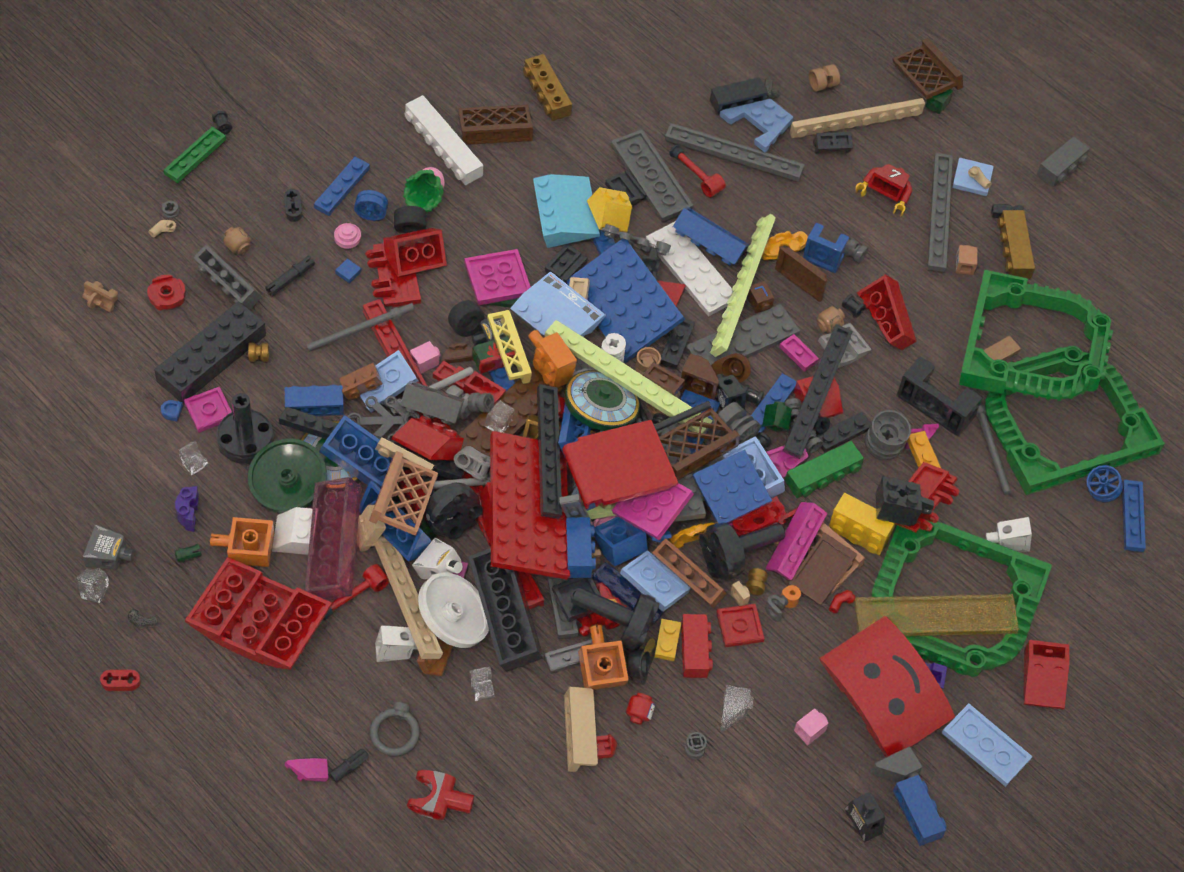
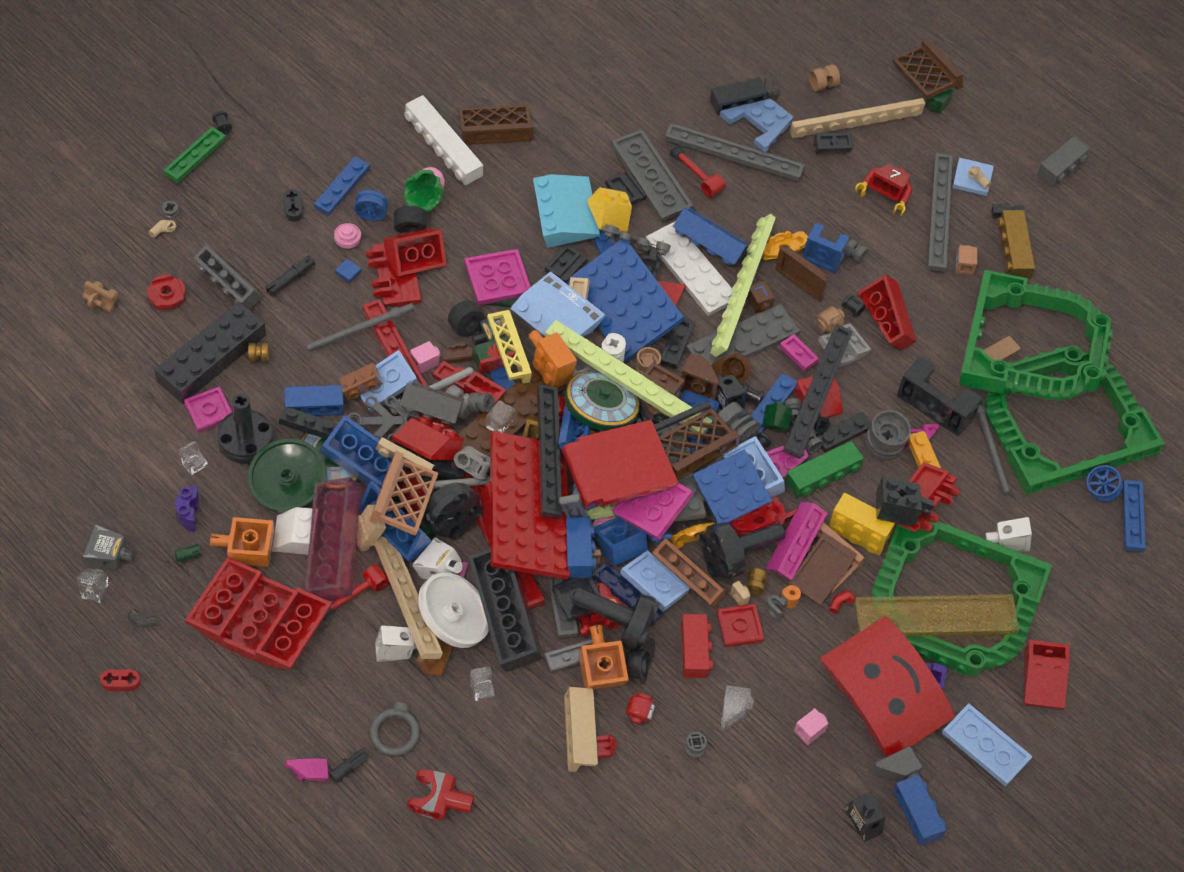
(171, 410): blue tile -> none
(237, 240): medium nougat head -> none
(547, 87): pearl gold brick -> none
(667, 639): yellow plate -> none

